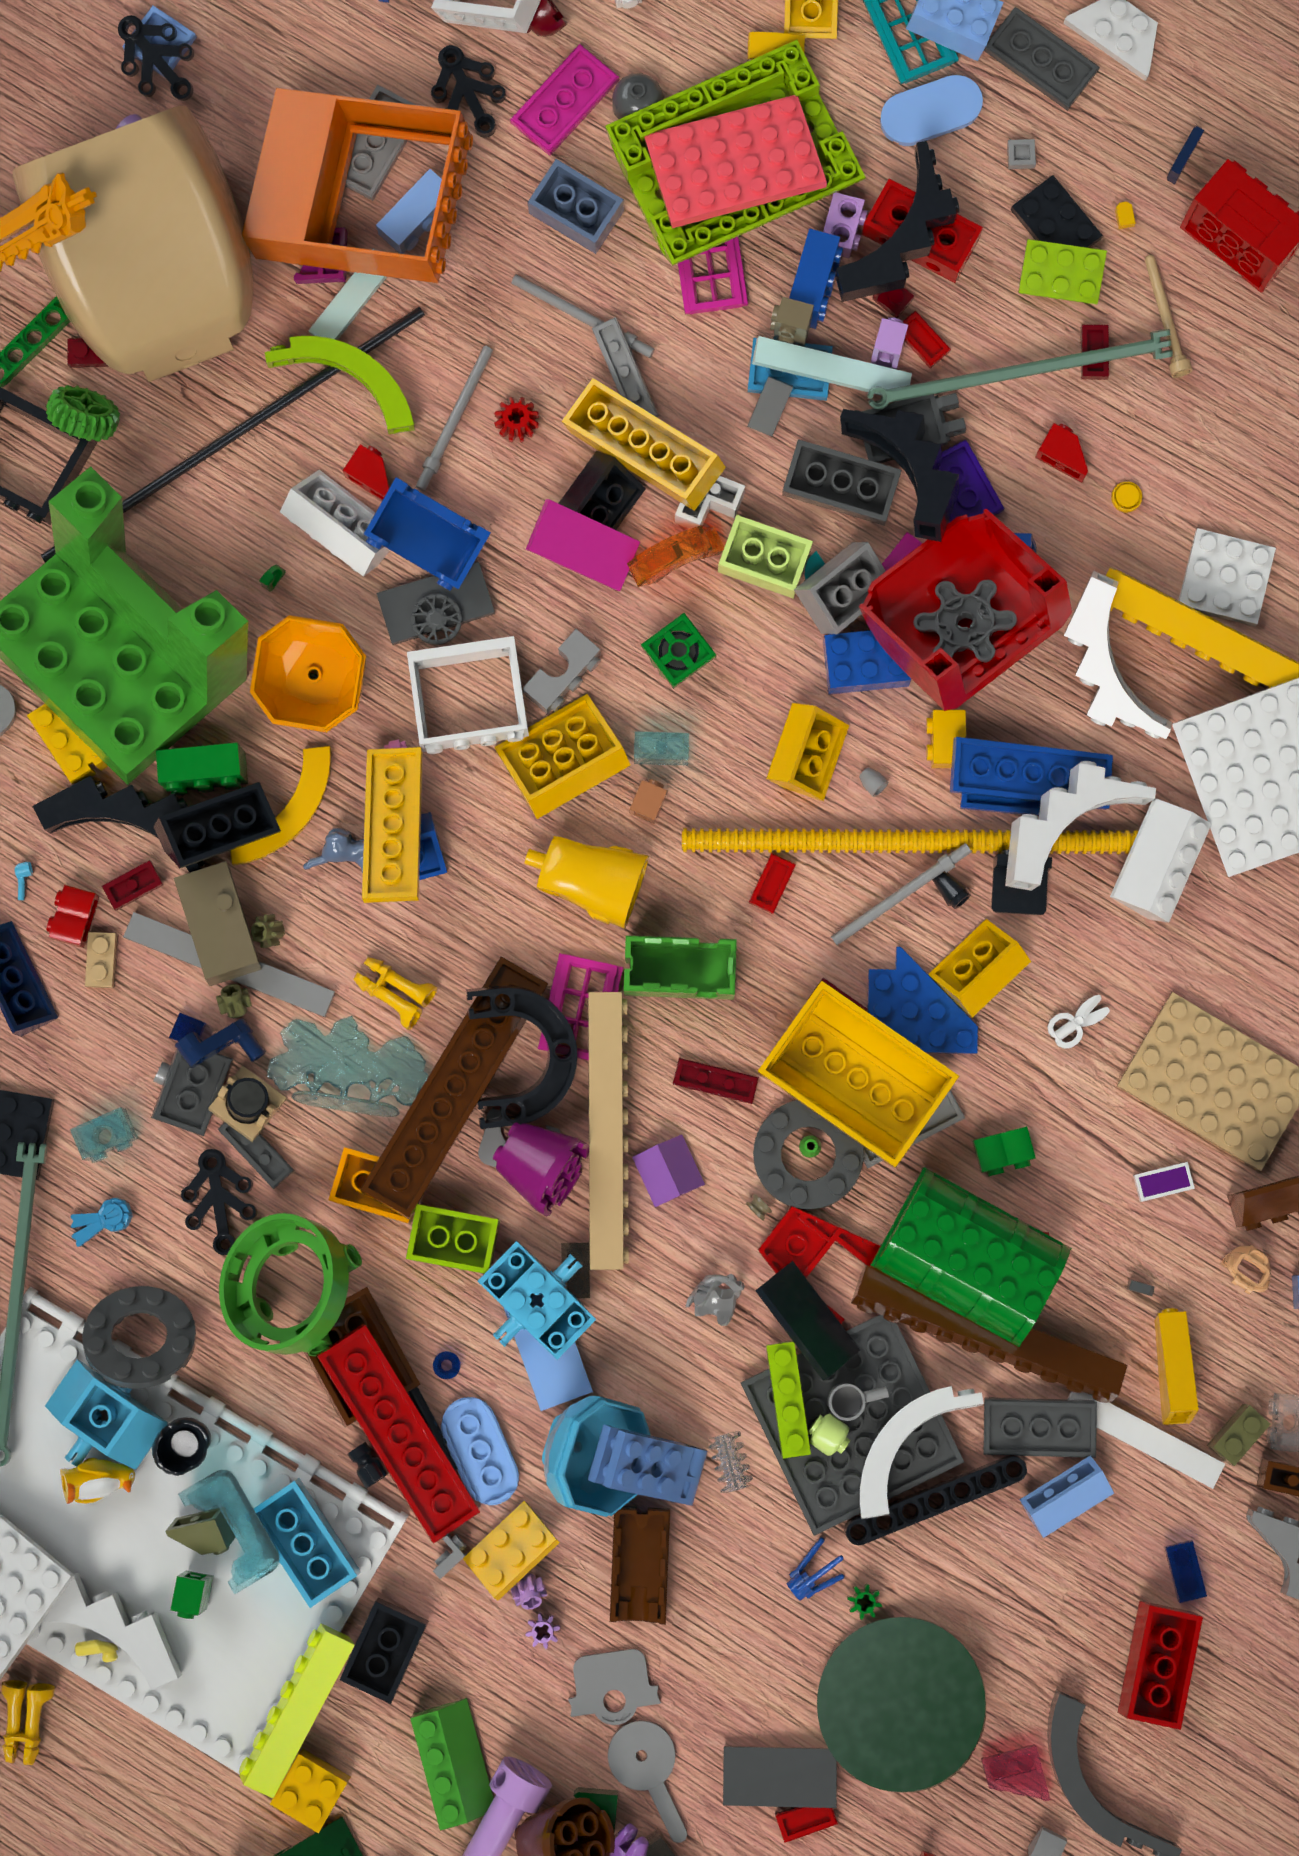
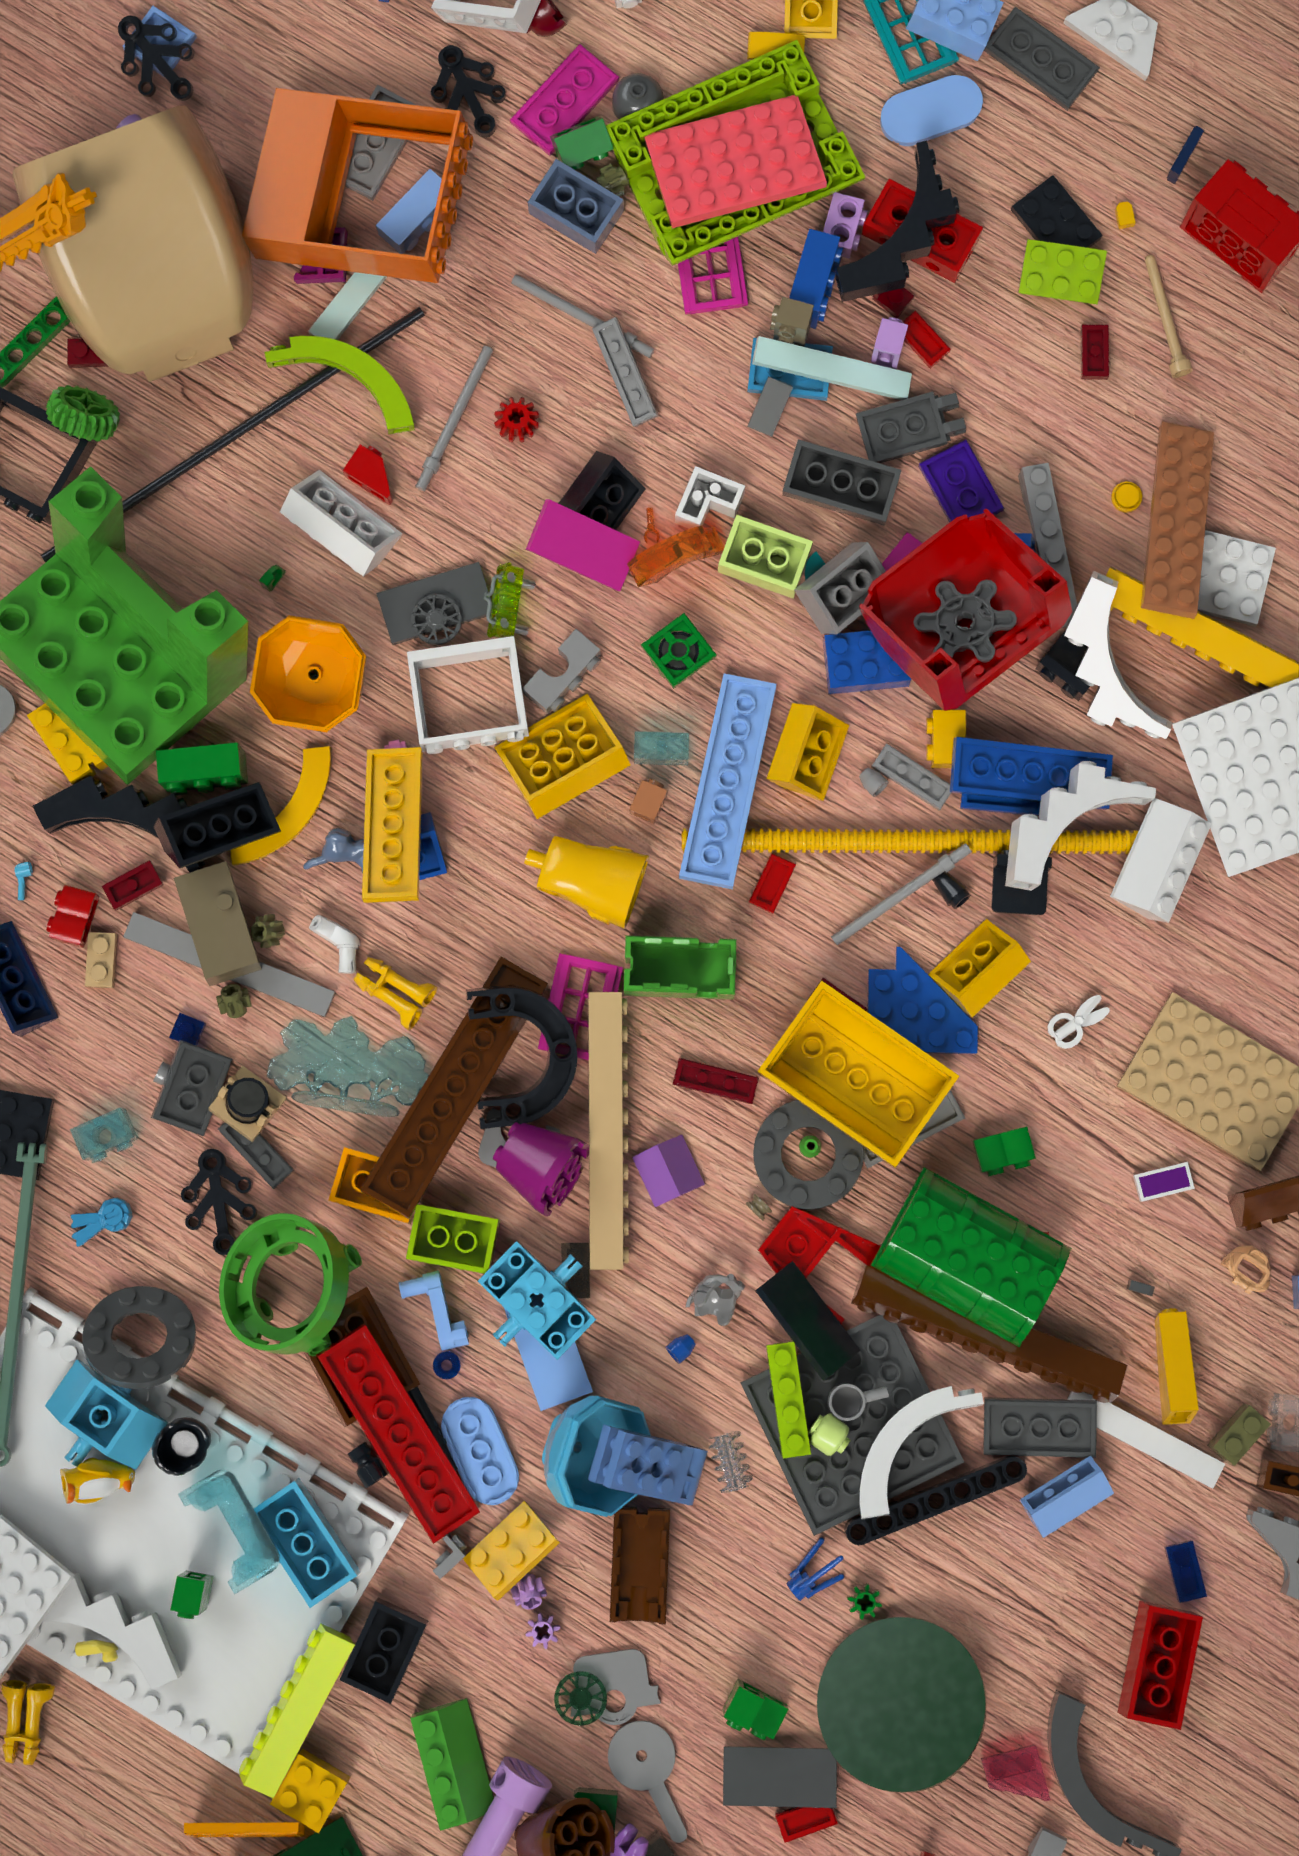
(197, 1051): dark blue beam -> none
(202, 1532): olive slope -> none
(270, 1829): none -> light orange tile
(342, 938): none -> white arm
(426, 534): blue windscreen -> none
(449, 1334): none -> light blue beam
(505, 601): none -> clear neon green piece
(580, 1698): none -> clear green wheel
(582, 143): none -> green brick
(613, 179): none -> olive gear
(644, 444): yellow brick -> none
(650, 525): none -> clear orange hand
(681, 1348): none -> blue hose
(727, 781): none -> light blue plate
(754, 1709): none -> green brick
(912, 777): none -> light grey tile
(920, 459): black arch -> none
(1021, 154): light grey plate -> none
(1023, 370): sand green hinge -> none
(1045, 522): none -> light grey arch
(1061, 667): none -> black bracket
(1063, 452): red slope -> none
(1177, 520): none -> nougat plate

